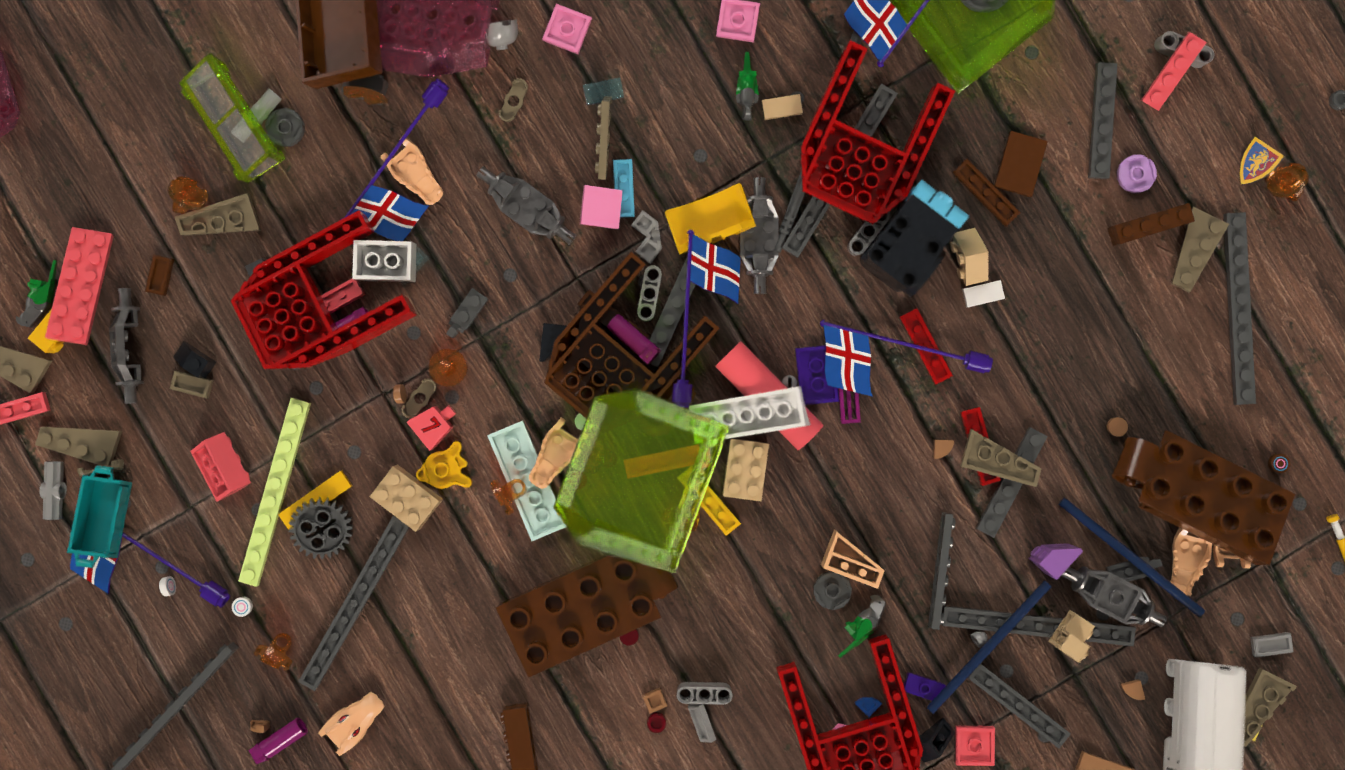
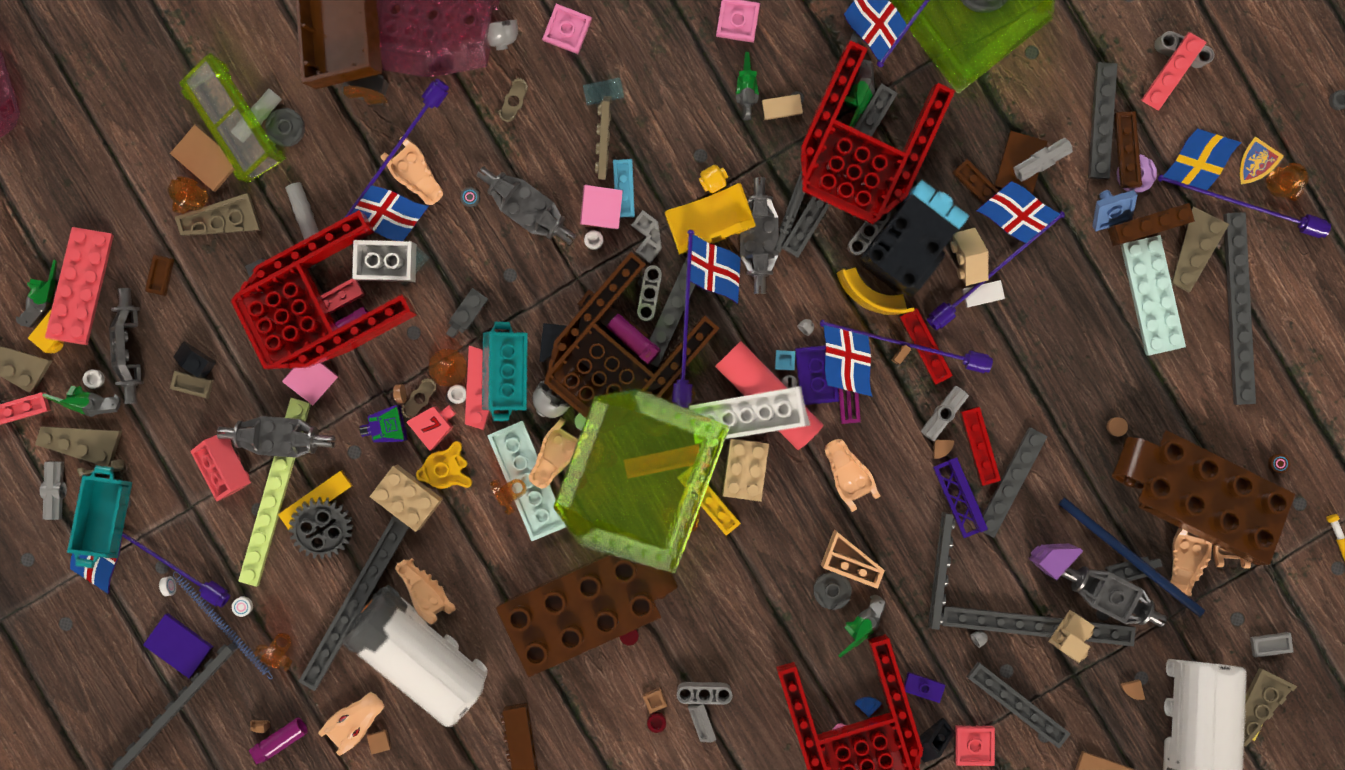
(87, 402): none -> animal
(93, 379): none -> white tile
(178, 645): none -> dark purple tile
(203, 158): none -> medium nougat tile
(225, 627): none -> medium blue piece
(276, 436): none -> flat silver plate
(302, 209): none -> light grey axle
(311, 381): none -> bright pink tile
(379, 741): none -> medium nougat tile
(386, 426): none -> torso
(415, 656): none -> white piece
(425, 593): none -> light nougat animal
(457, 394): none -> white tile
(470, 197): none -> dark grey tile
(473, 413): none -> coral wing
(504, 371): none -> teal container
(548, 402): none -> light grey cylinder
(593, 240): none -> white tile
(713, 178): none -> yellow head
(784, 360): none -> medium azure tile
(806, 326): none -> light grey hinge
(850, 475): none -> light nougat animal
(861, 91): none -> green animal
(869, 298): none -> yellow panel
(901, 354): none -> medium nougat tile
(952, 403): none -> light grey piece
(967, 495): none -> dark purple fence
(989, 646): dark blue piece -> none
(990, 458): dark tan wing -> none
(1018, 215): none -> flag
(1043, 159): none -> light grey piece
(1113, 209): none -> medium blue tile
(1128, 150): none -> reddish brown tile
(1153, 295): none -> light aqua plate
(1202, 163): none -> flag

